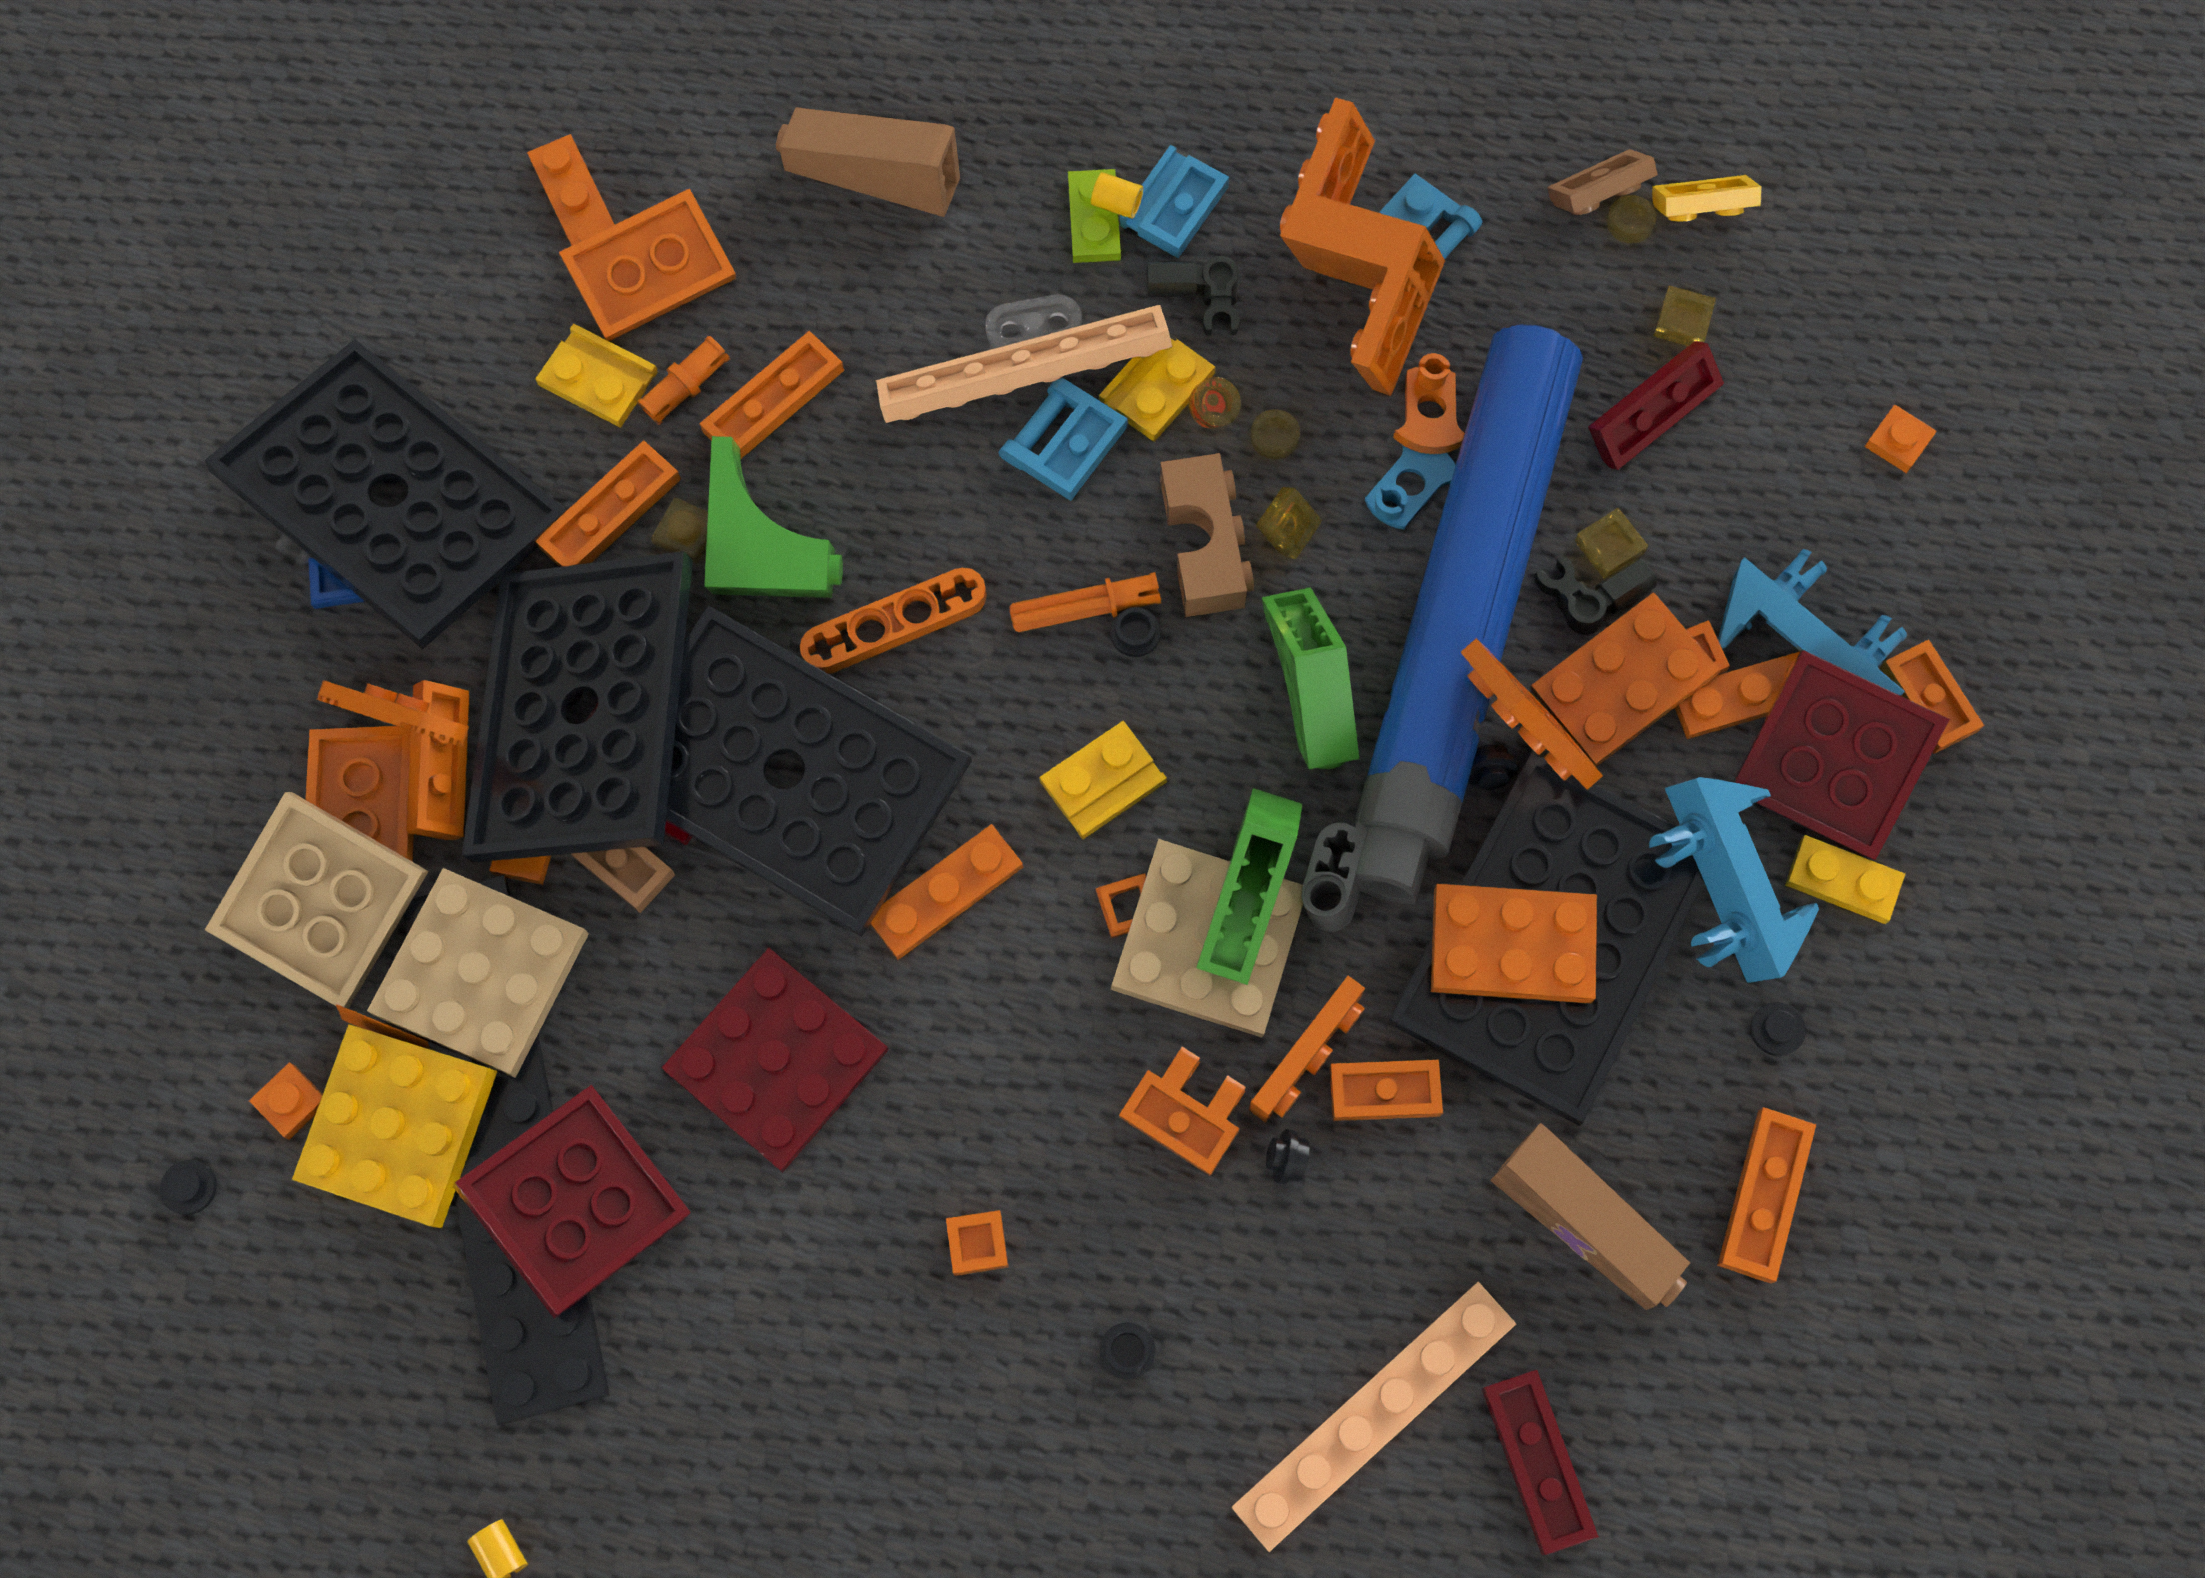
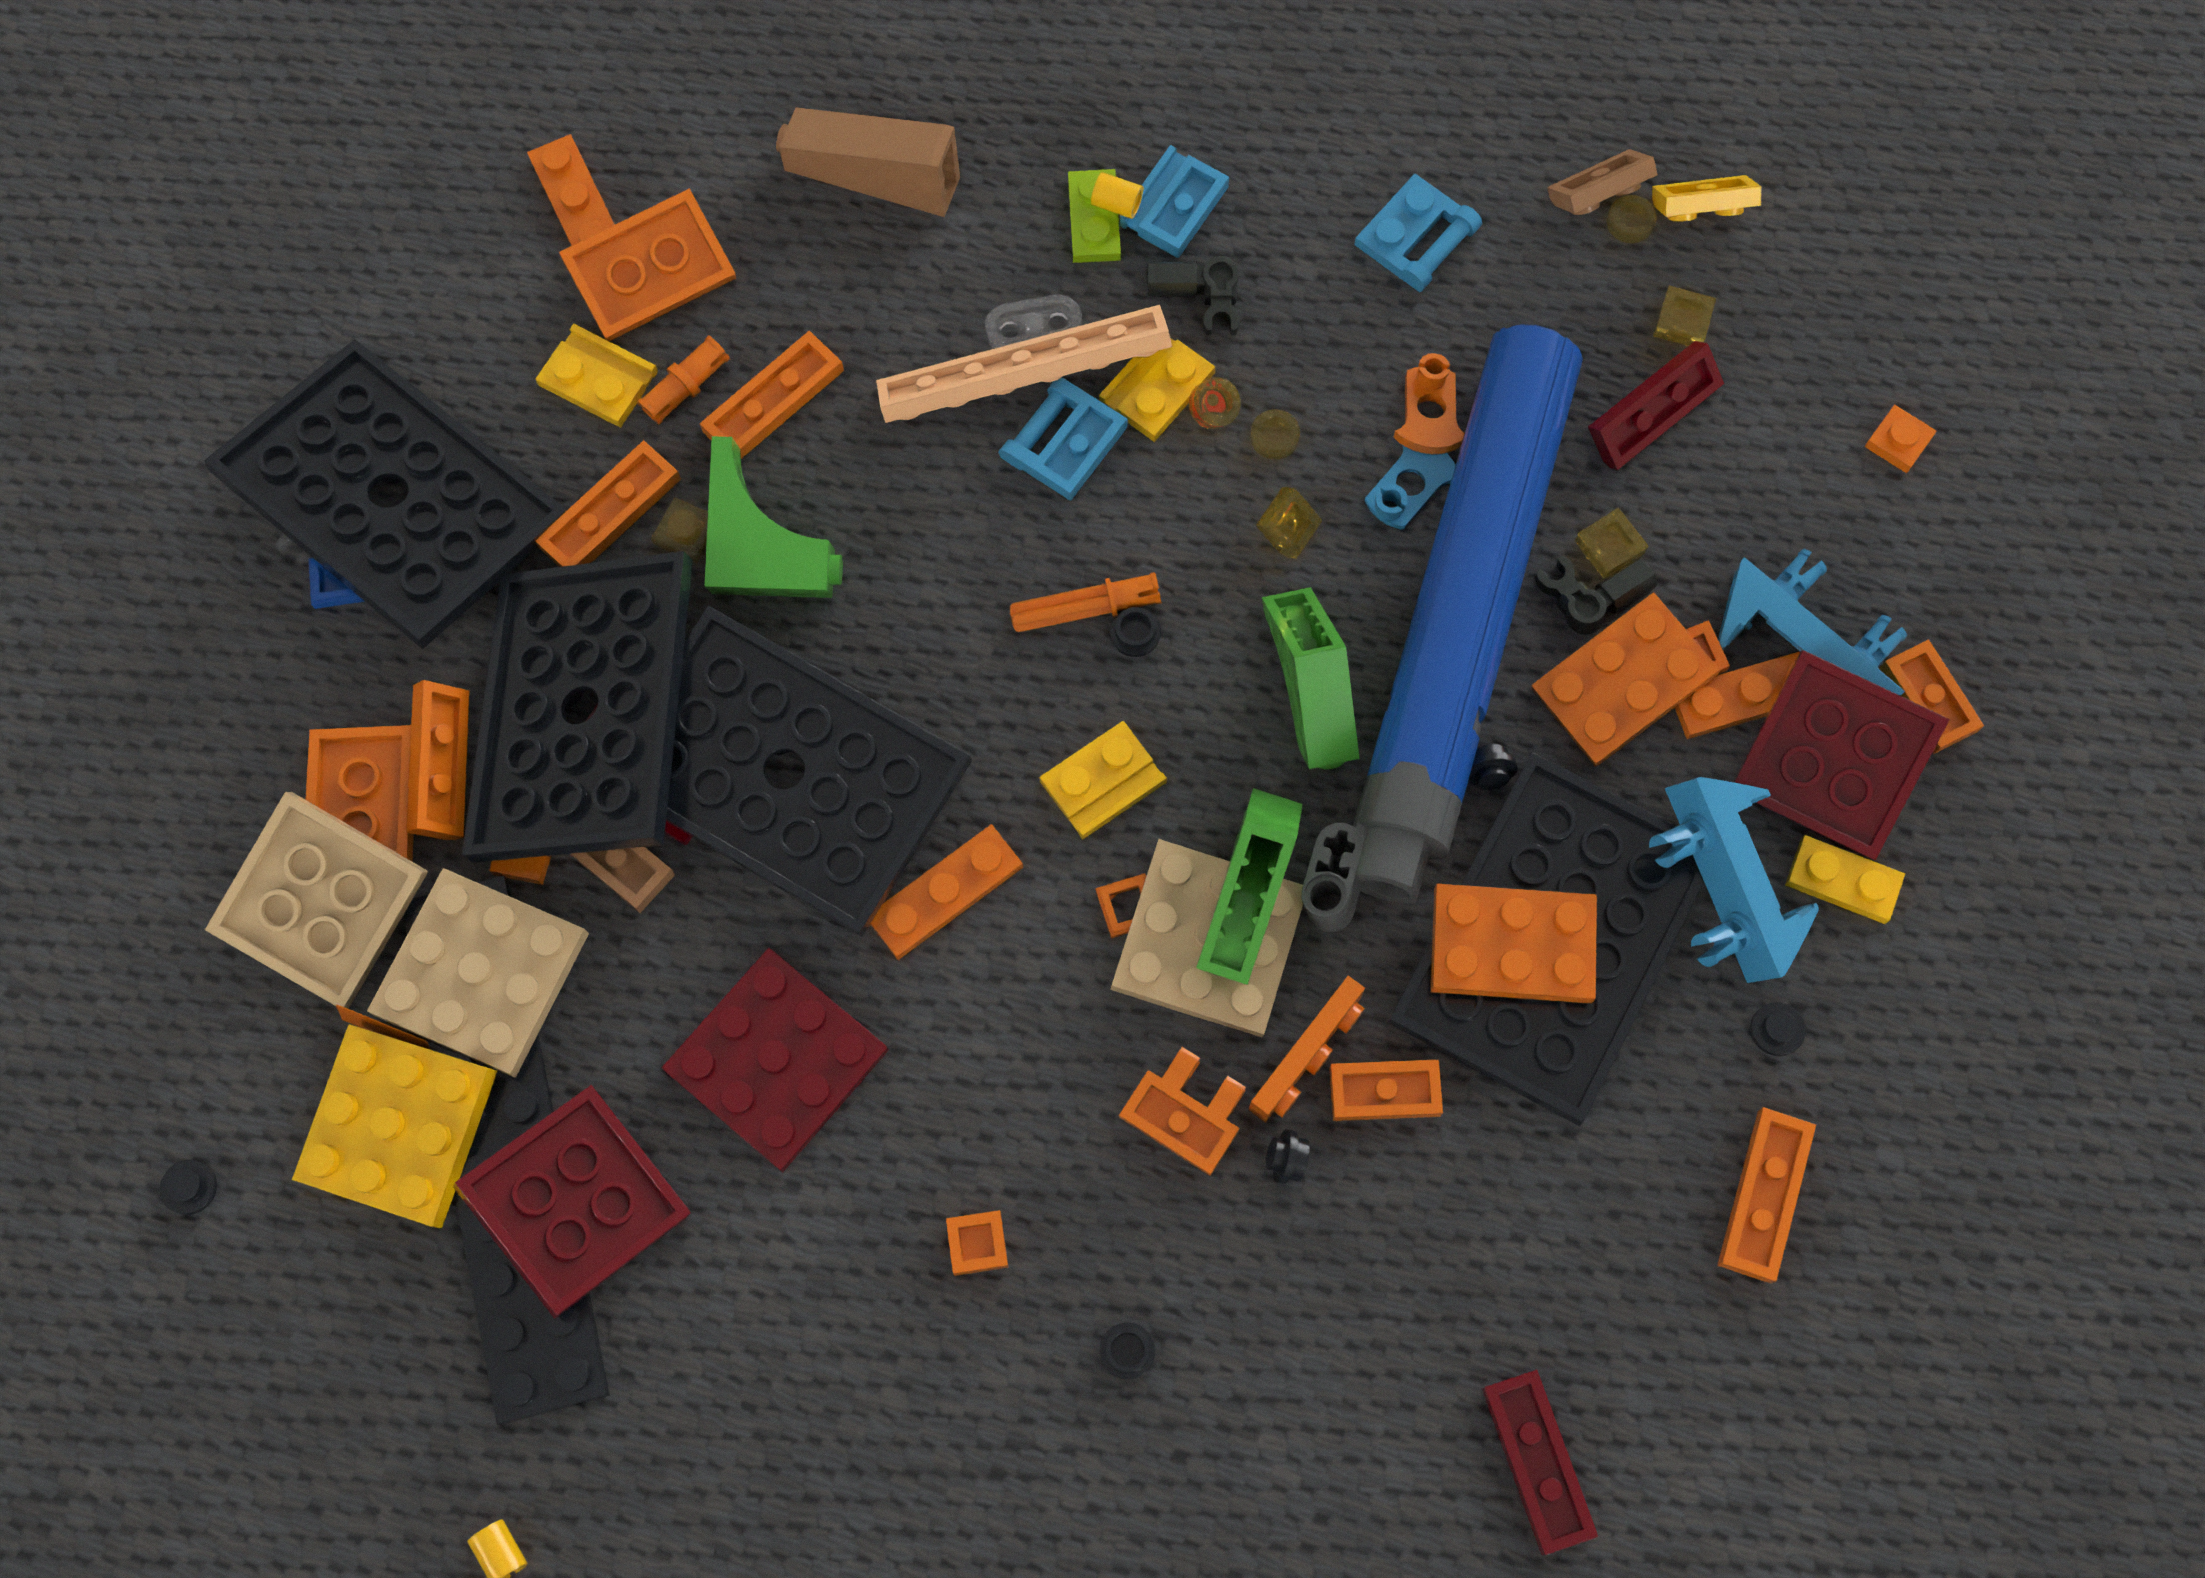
(288, 1101): orange plate -> none
(405, 712): orange plate -> none
(890, 613): orange beam -> none
(1199, 494): medium nougat arch -> none
(1361, 246): orange bracket -> none
(1373, 1416): light nougat plate -> none
(1538, 726): orange plate -> none
(1592, 1219): medium nougat slope -> none

